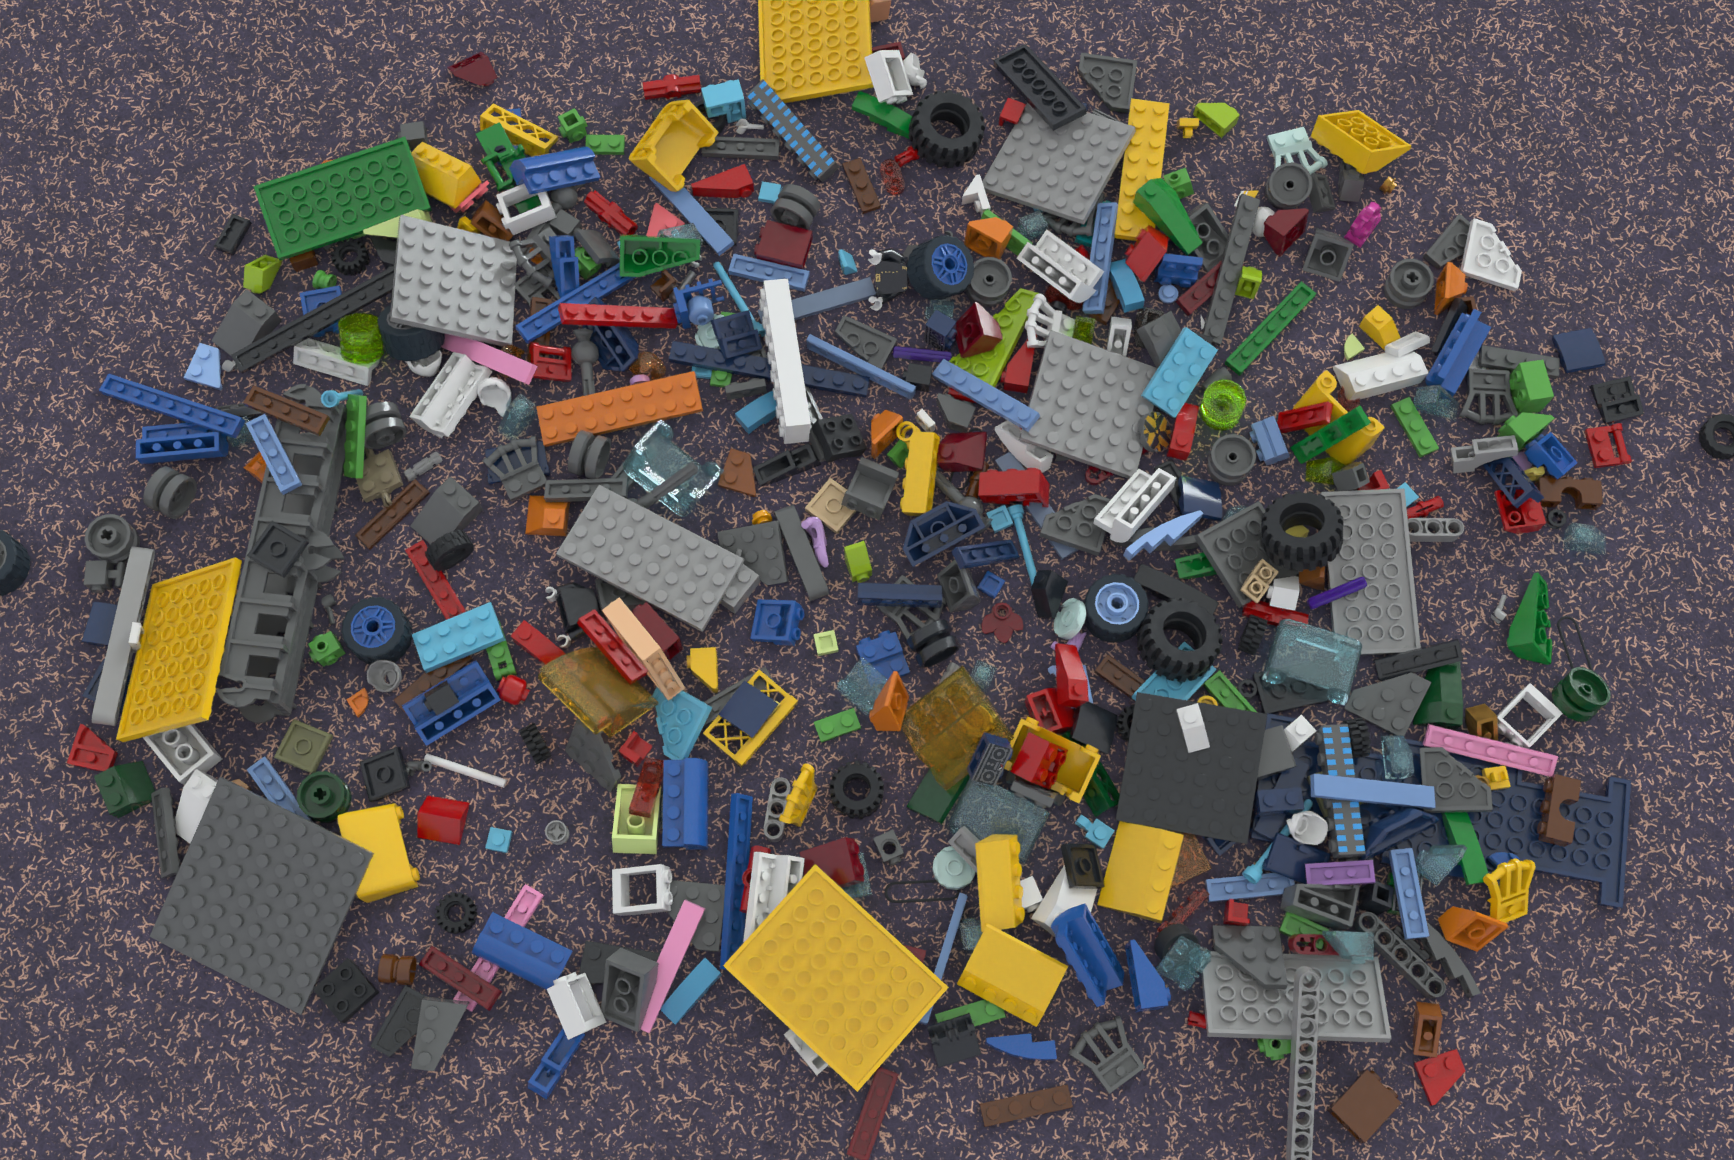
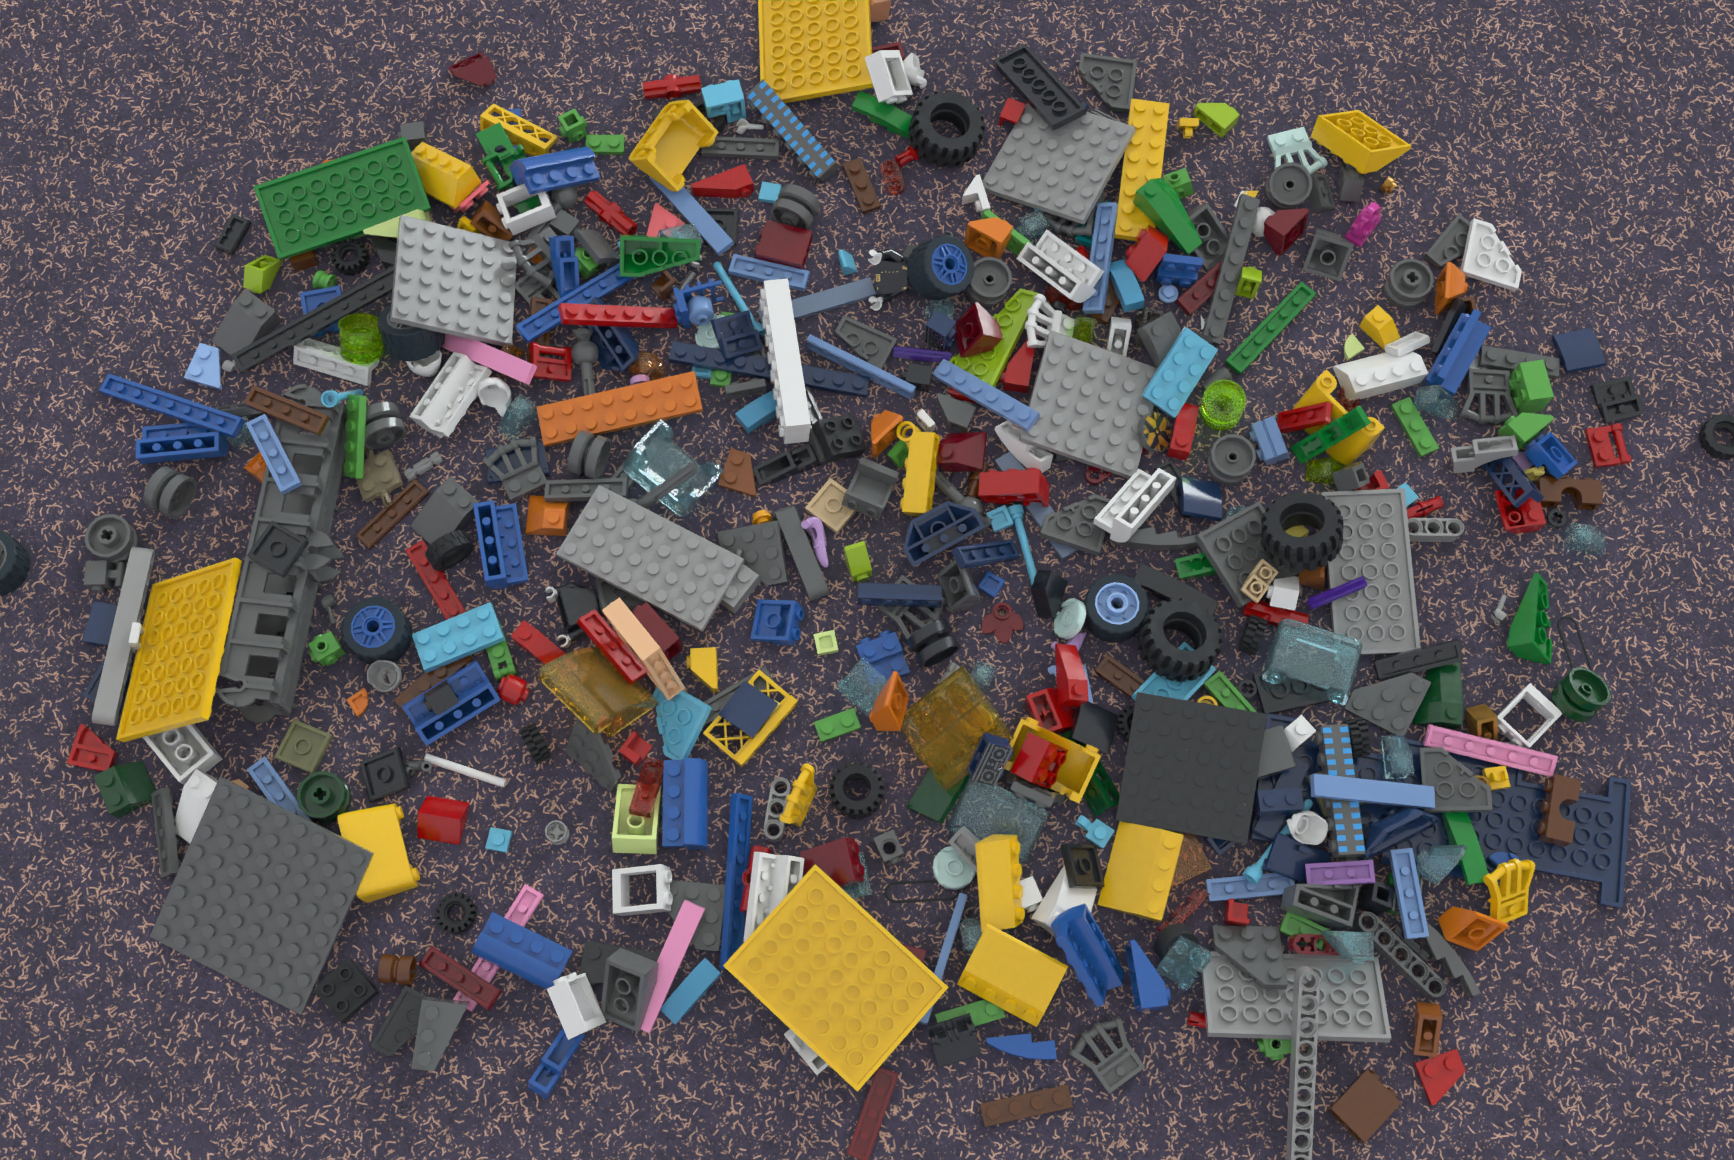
(500, 544): none -> blue brick
(1167, 532): light blue slope -> none
(1193, 728): white slope -> none

